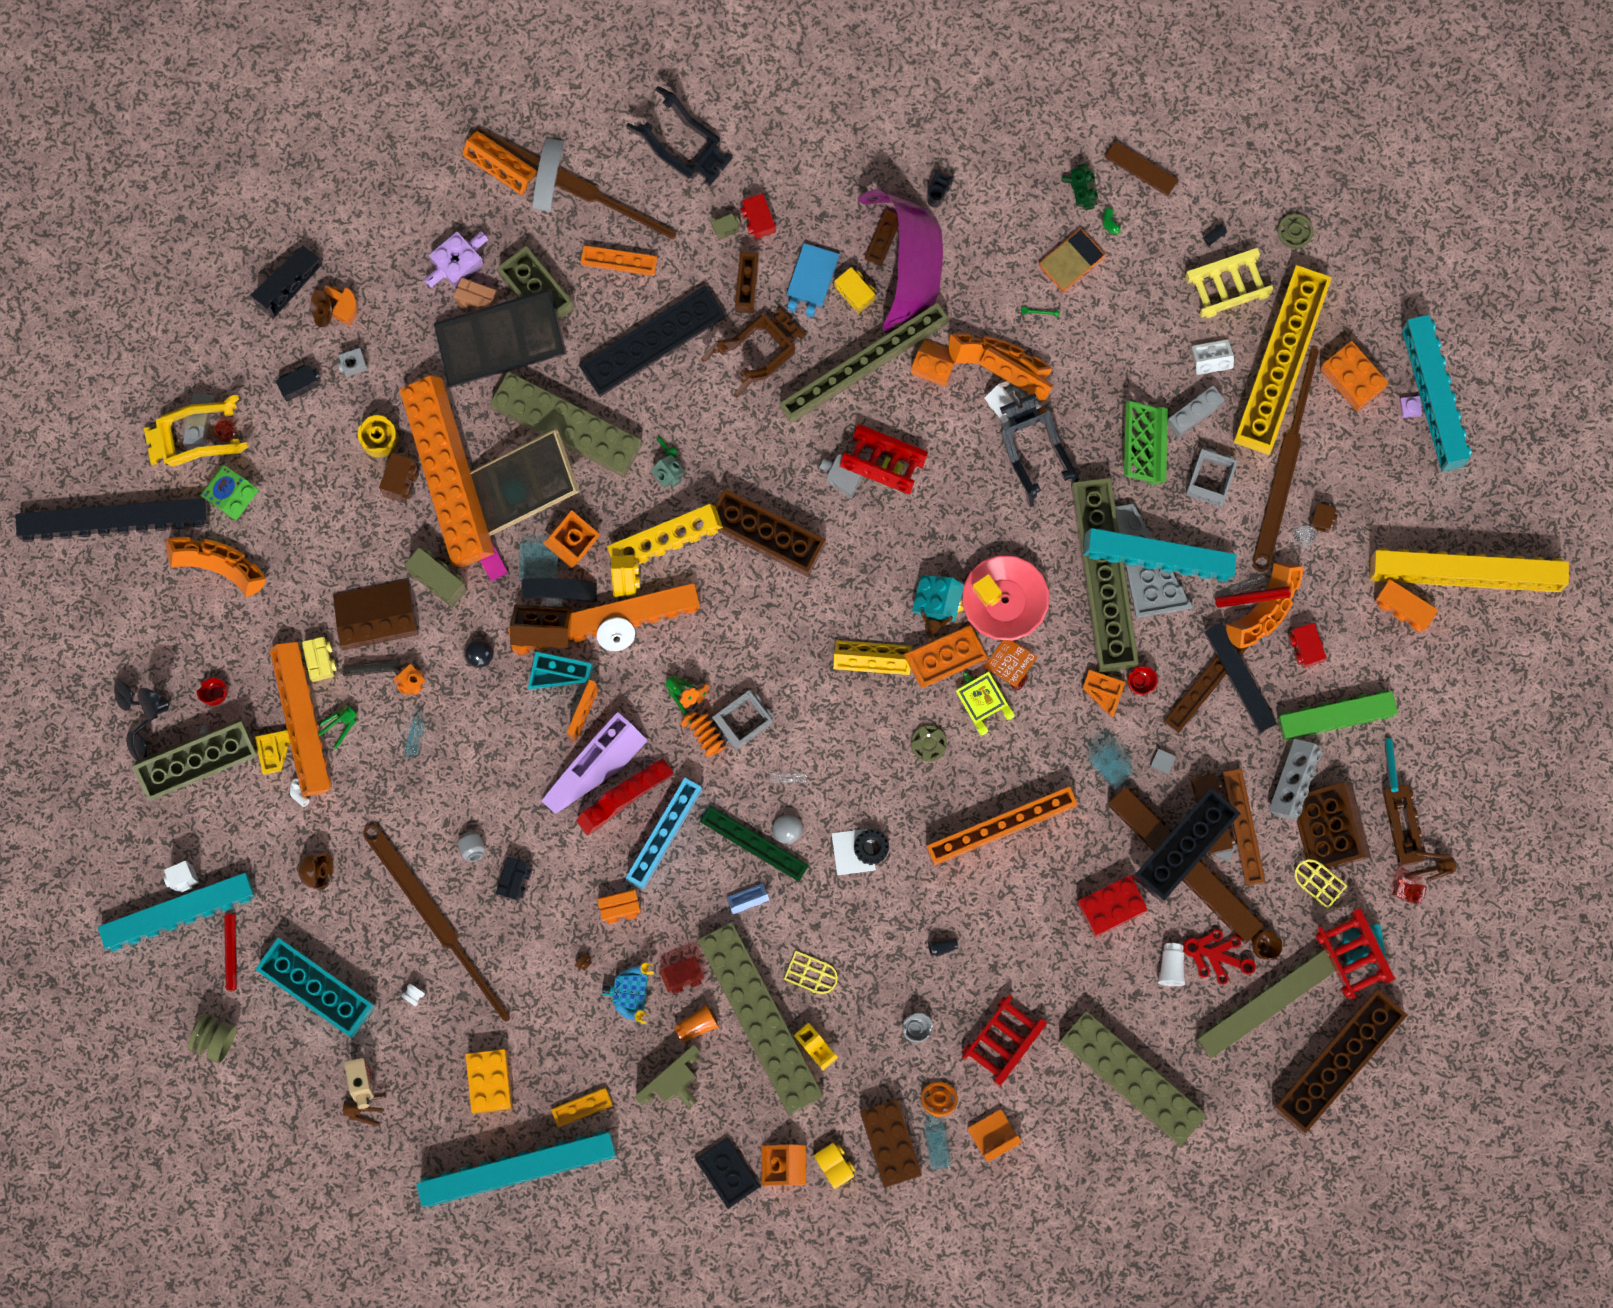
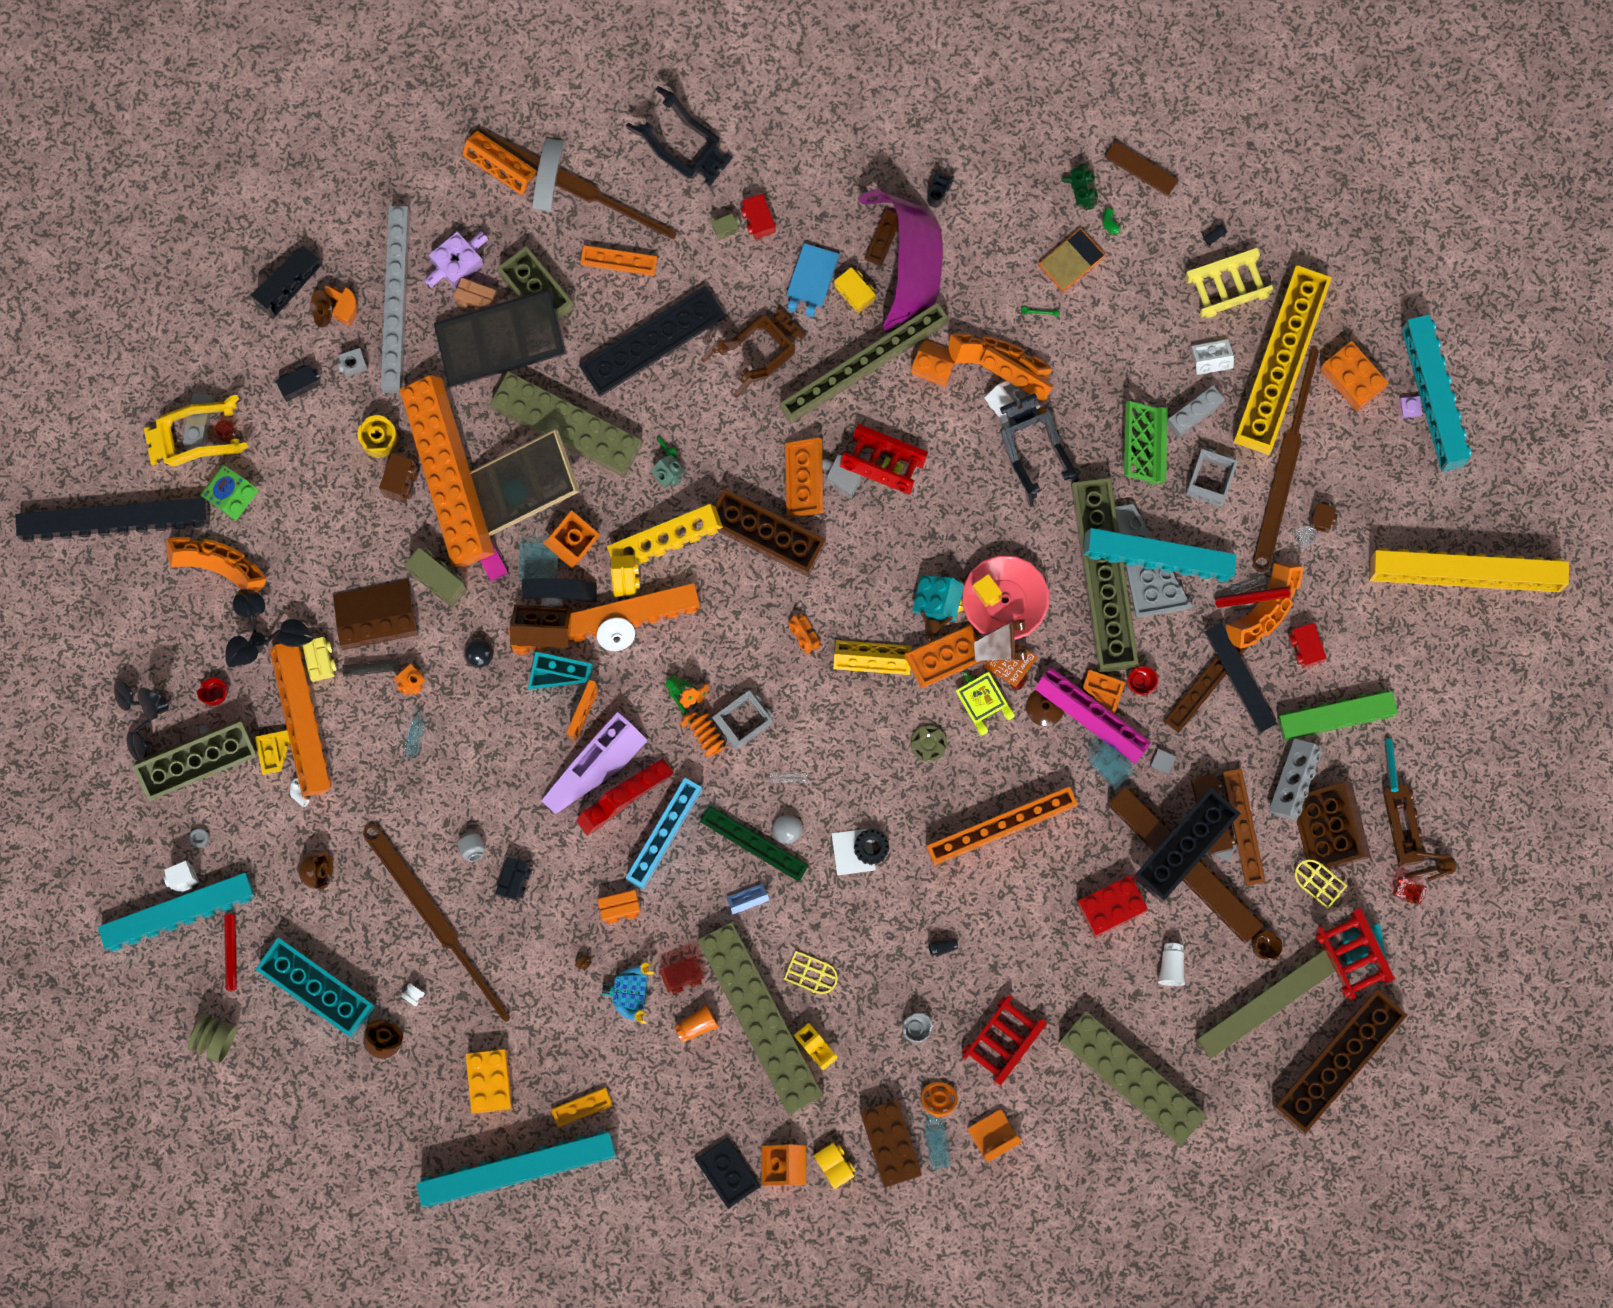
(199, 838): none -> light grey tile
(243, 652): none -> black plant
(345, 715): green plant -> none
(351, 1109): reddish brown plant -> none
(359, 1082): tan torso -> none
(382, 1039): none -> reddish brown cylinder
(395, 299): none -> light grey brick
(673, 1081): olive brick -> none
(747, 282): reddish brown brick -> none
(804, 477): none -> orange plate
(807, 641): none -> orange hinge
(1000, 644): none -> flag
(1042, 716): none -> reddish brown dish
(1092, 715): none -> dark pink piece
(1215, 955): red plant -> none
(1295, 231): olive wheel -> none
(1406, 606): orange brick -> none

